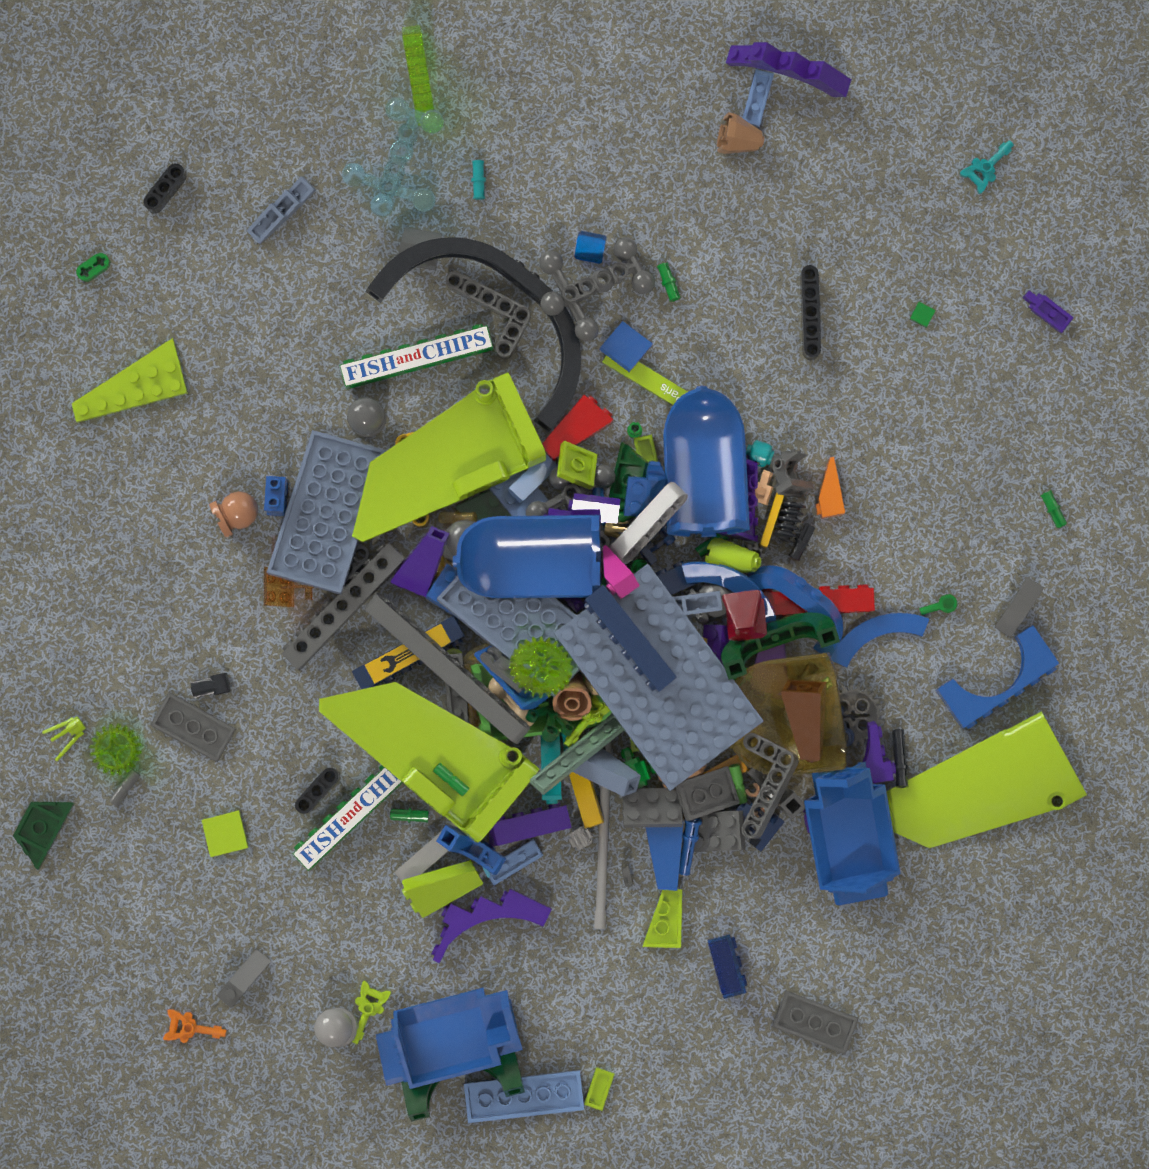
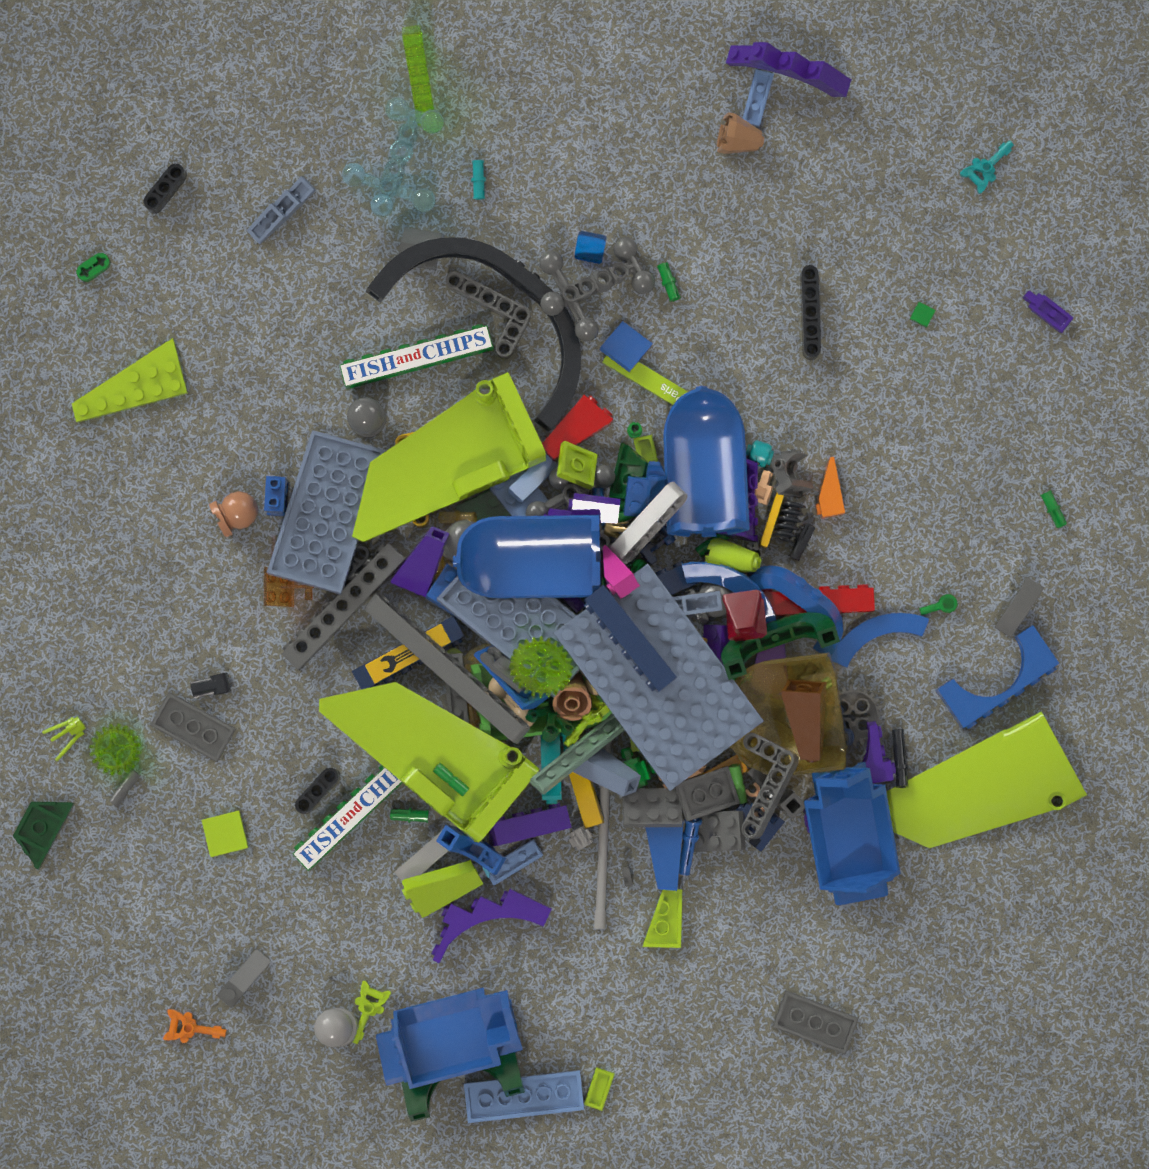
(727, 965): clear blue wedge -> none

